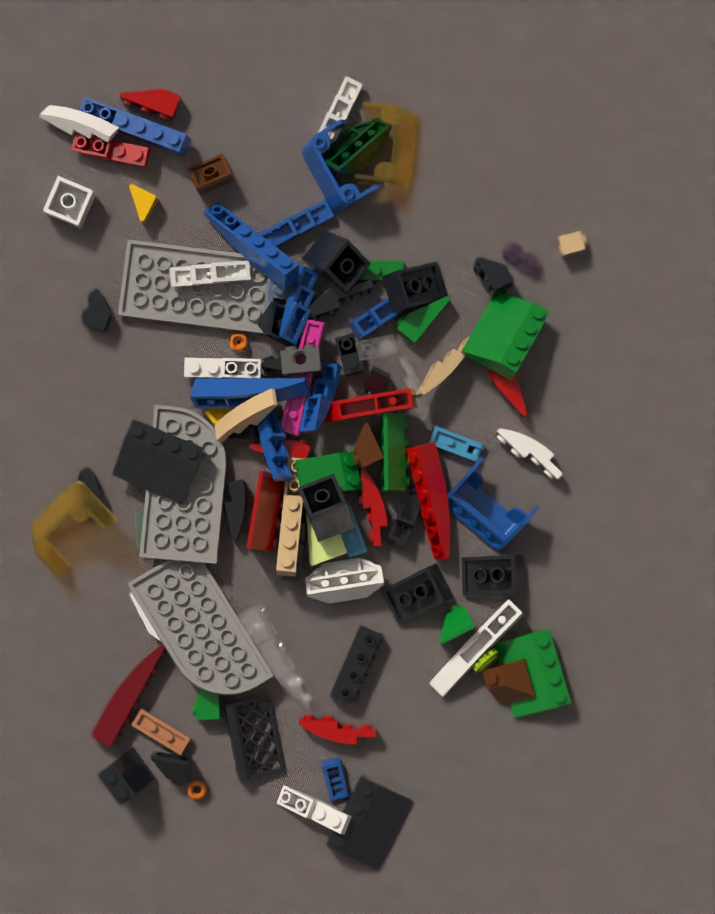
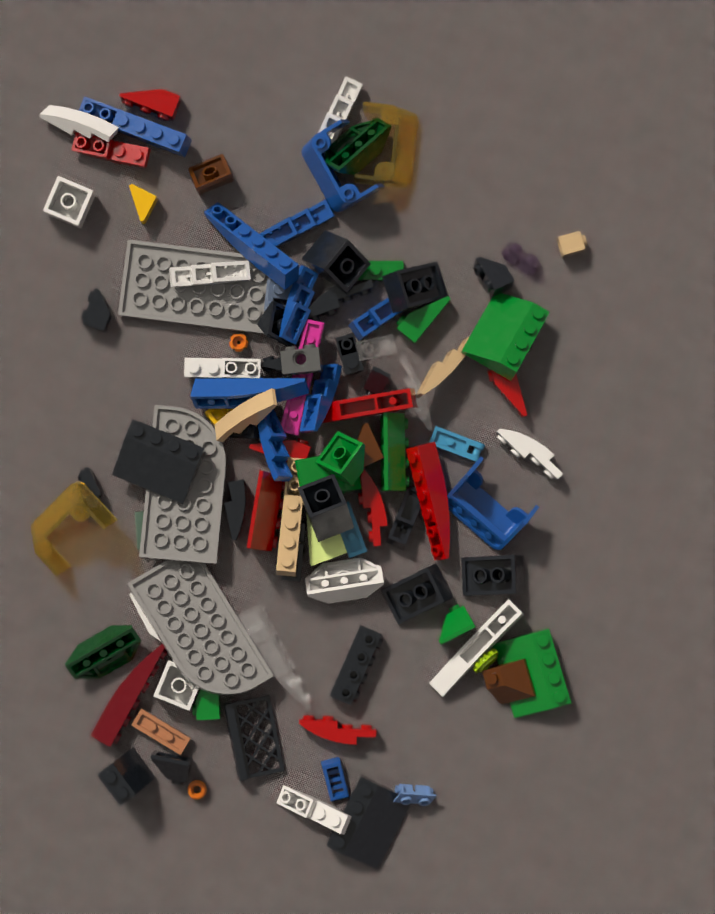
(103, 652): none -> dark green wedge
(175, 687): none -> white brick
(343, 458): none -> green slope
(422, 795): none -> medium blue hinge

